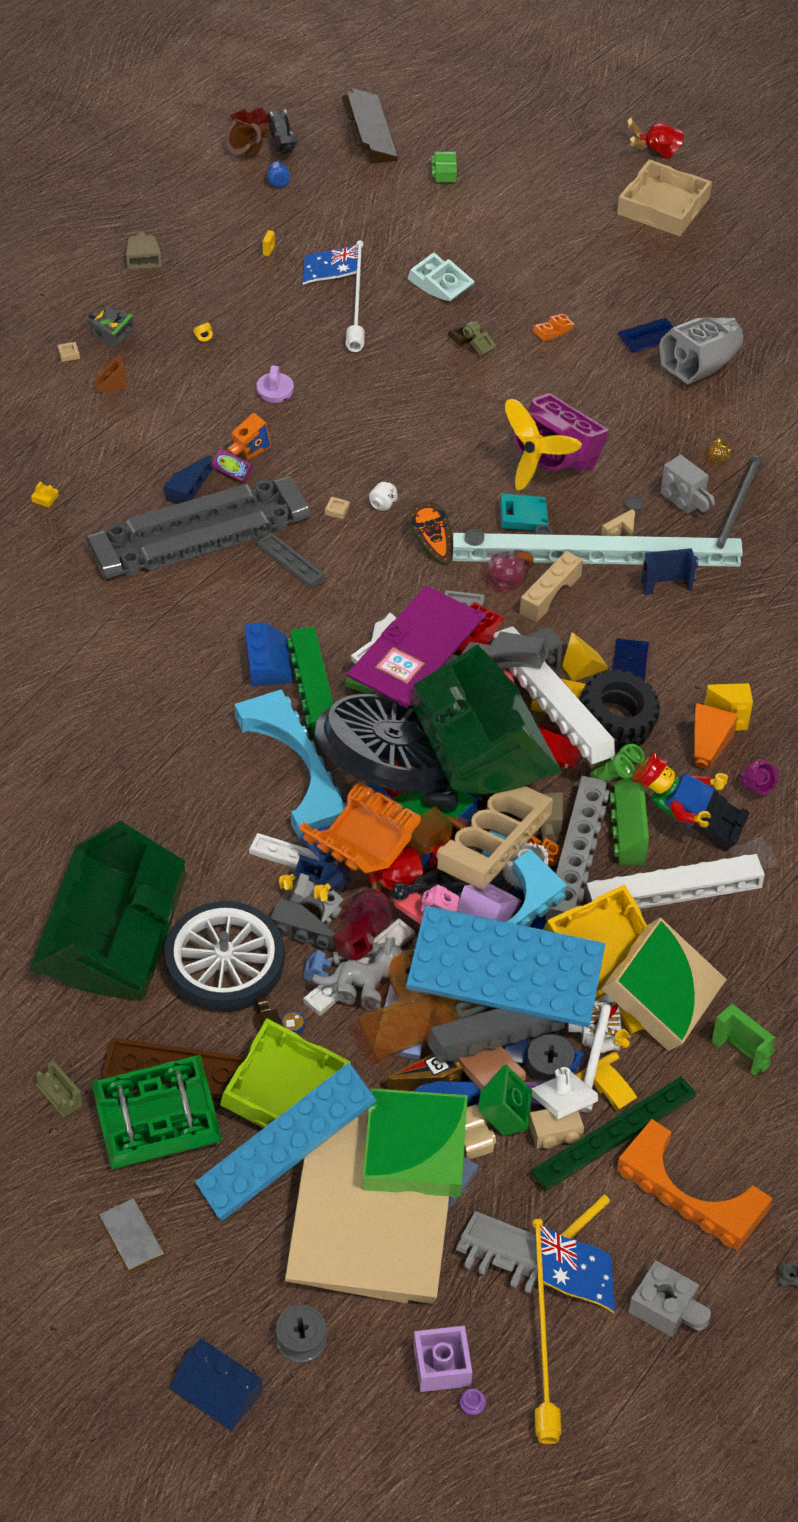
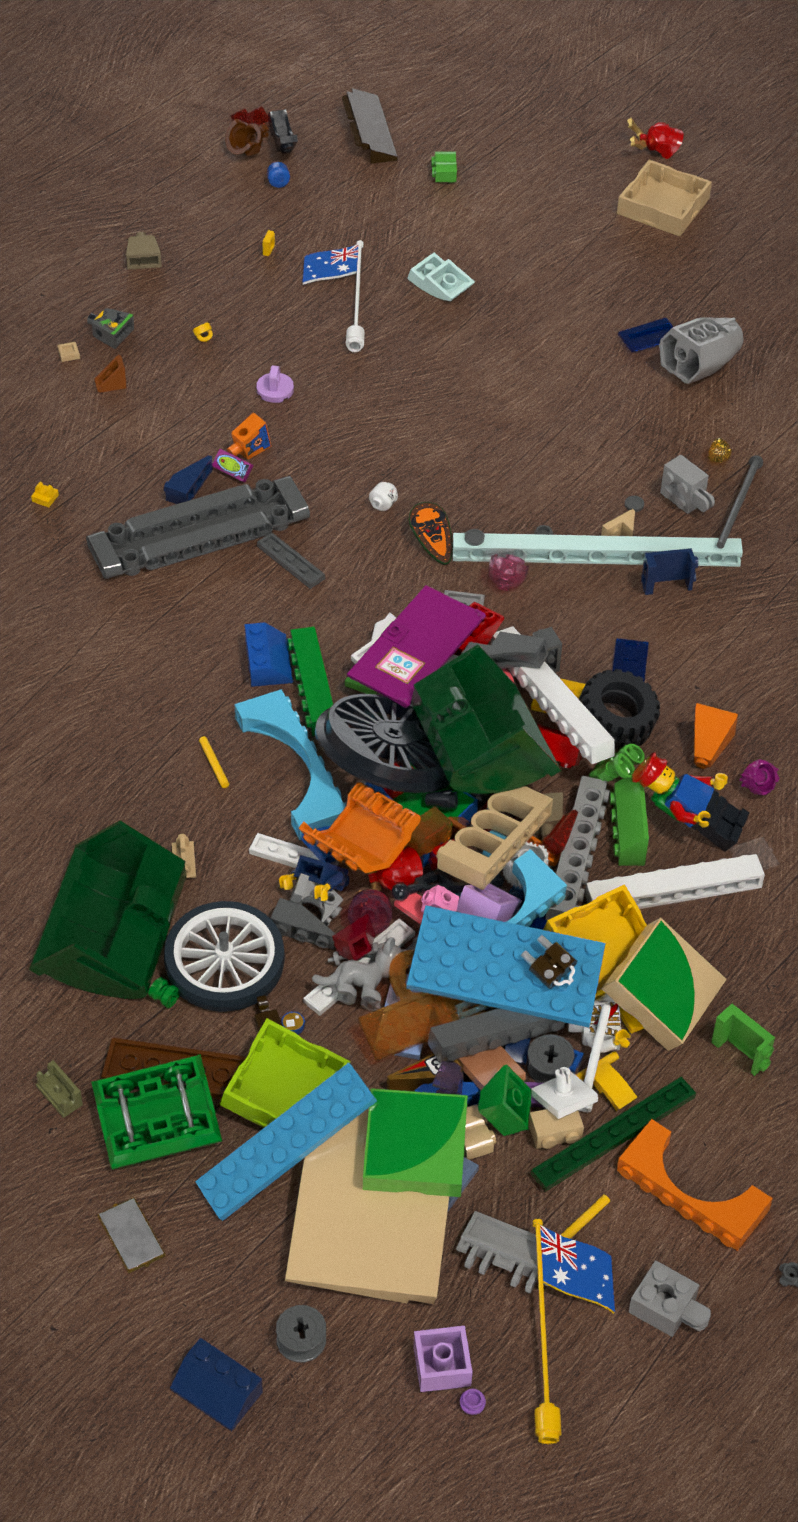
(164, 992): none -> green wheel
(185, 849): none -> tan hinge
(214, 762): none -> yellow bar
(315, 964): medium blue tile -> none
(337, 508): tan tile -> none
(449, 1079): none -> clear purple window
(457, 335): dark brown plate -> none
(482, 342): olive plate -> none
(527, 512): teal container -> none
(527, 557): dark orange tile -> none
(539, 596): tan arch -> none
(552, 965): none -> dark brown piece
(553, 437): brick -> none
(555, 327): orange slope -> none
(559, 836): none -> clear red slope
(581, 660): yellow slope -> none
(732, 698): yellow slope -> none

